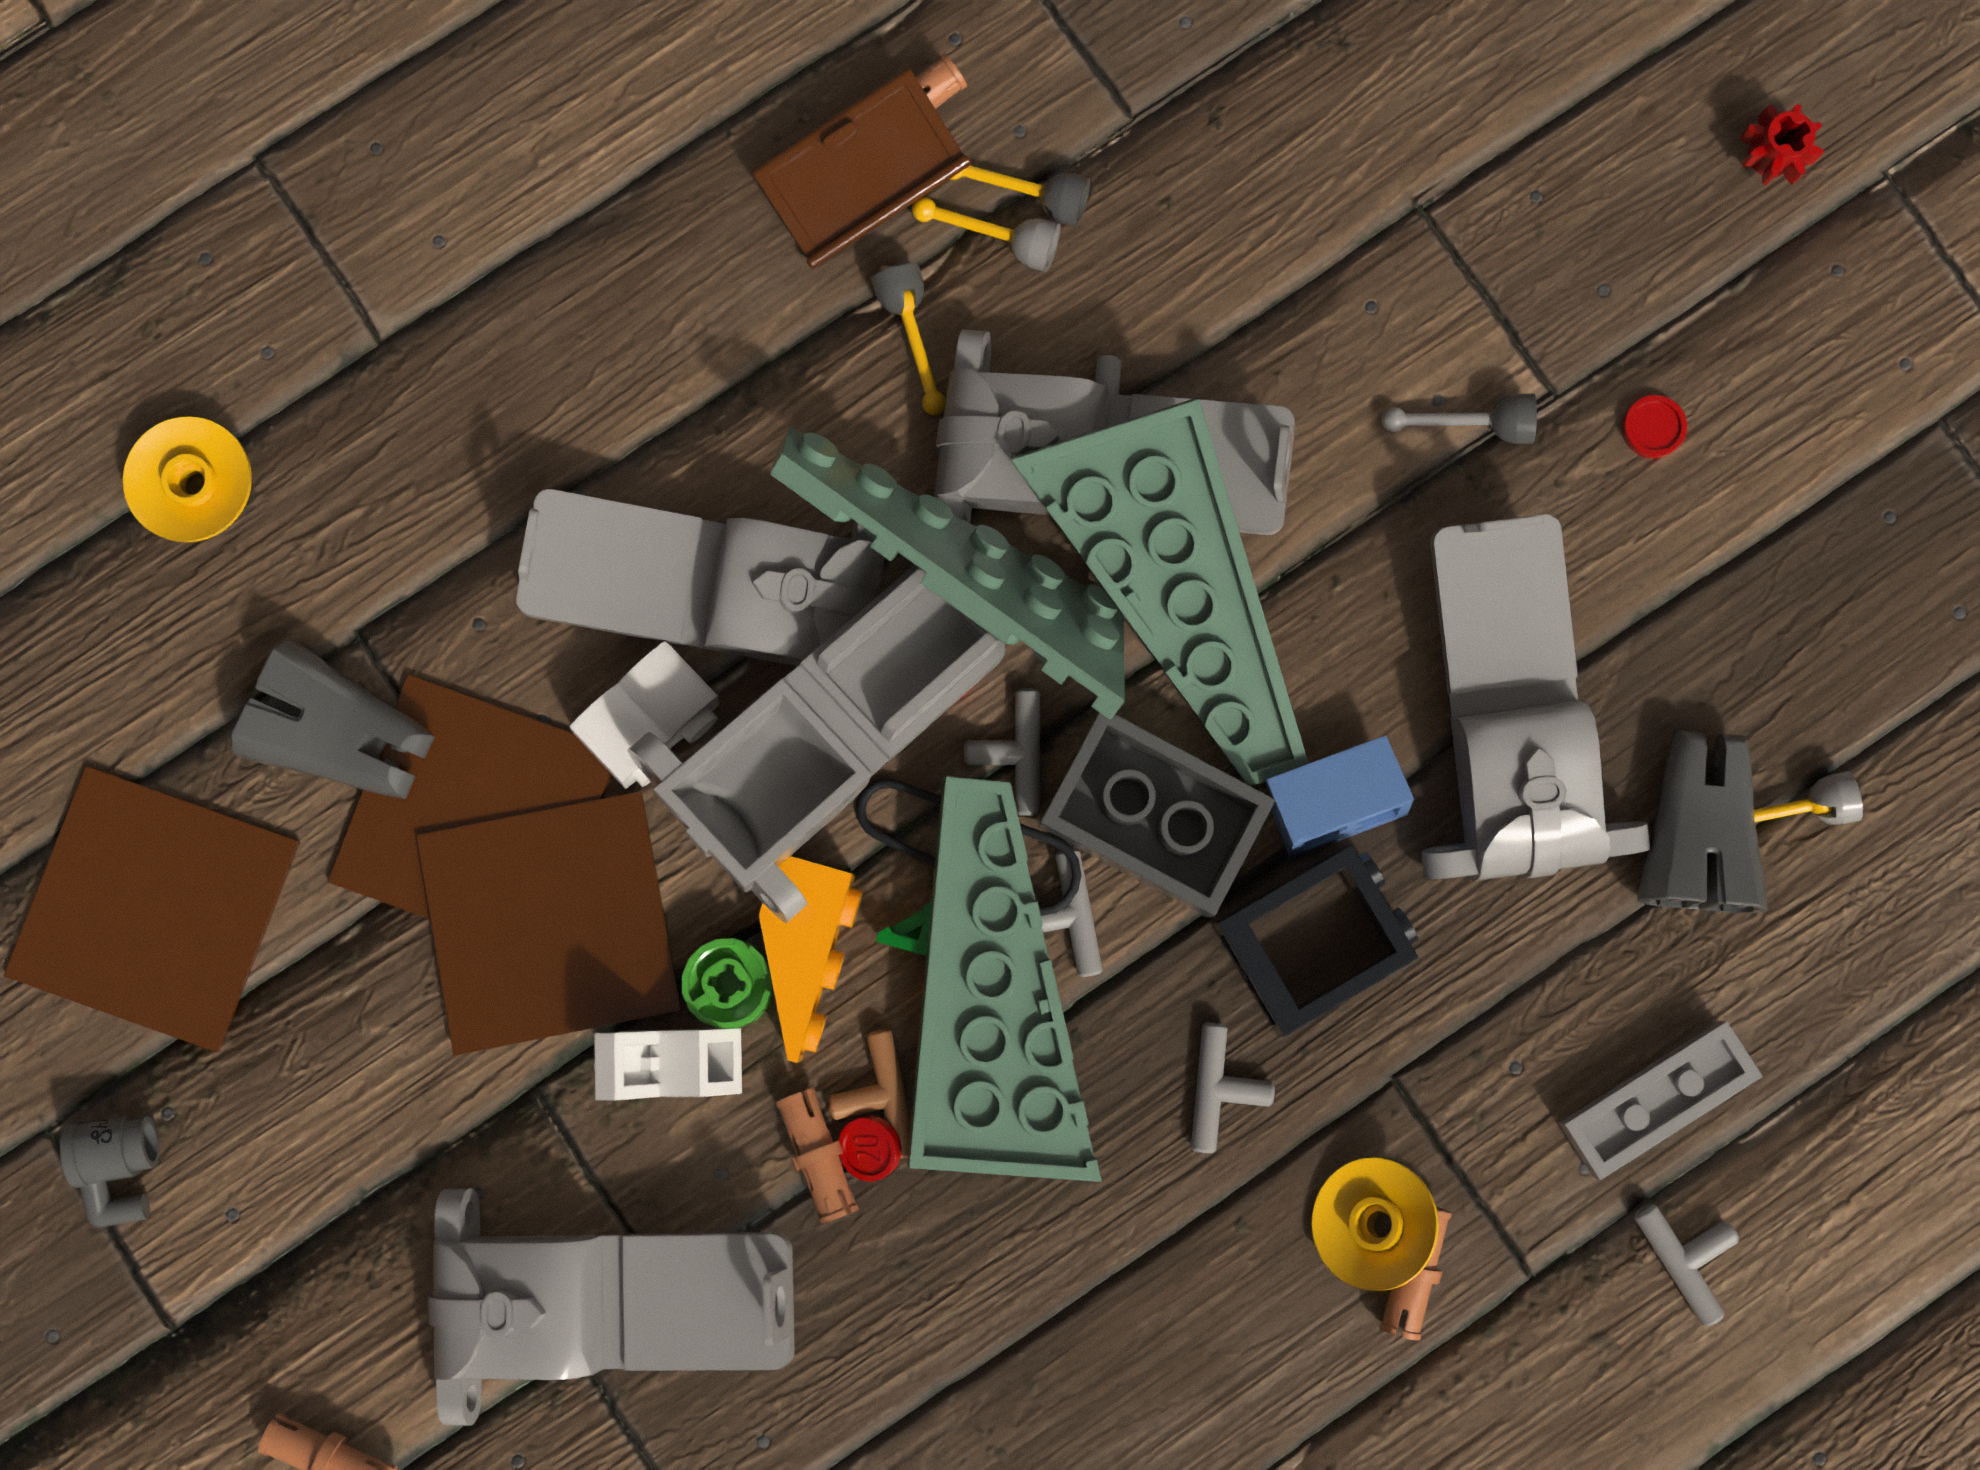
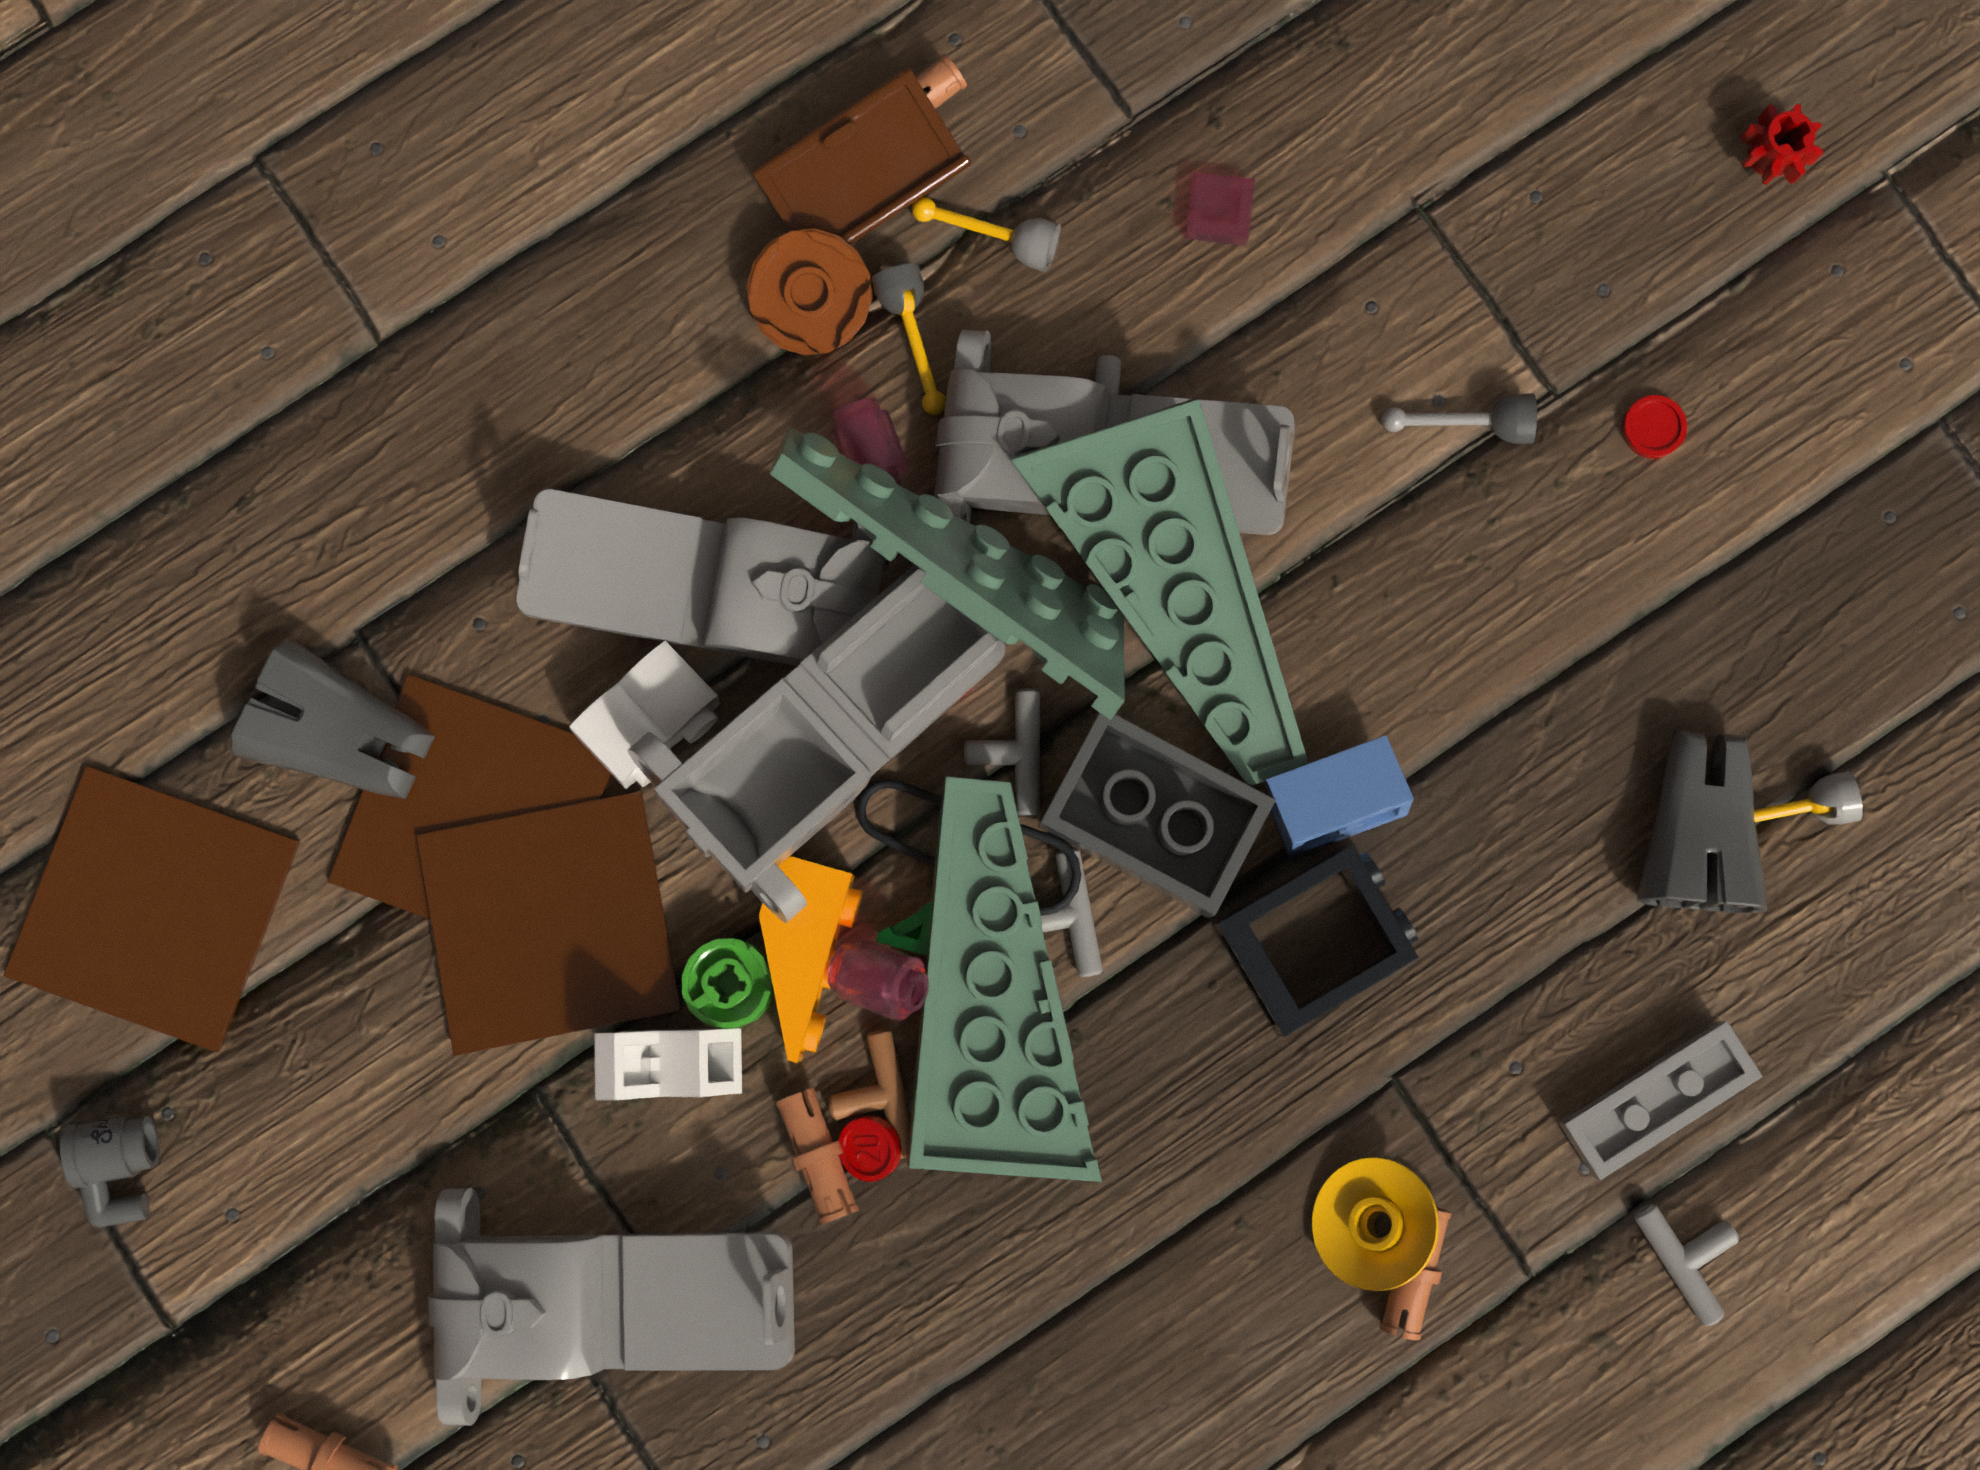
(164, 462): yellow dish -> none
(809, 291): none -> dark orange tile
(868, 436): none -> clear pink brick
(878, 979): none -> clear pink brick
(1061, 196): dark grey hinge -> none
(1215, 1088): light grey piece -> none
(1219, 208): none -> clear pink tile
(1516, 719): light grey piece -> none

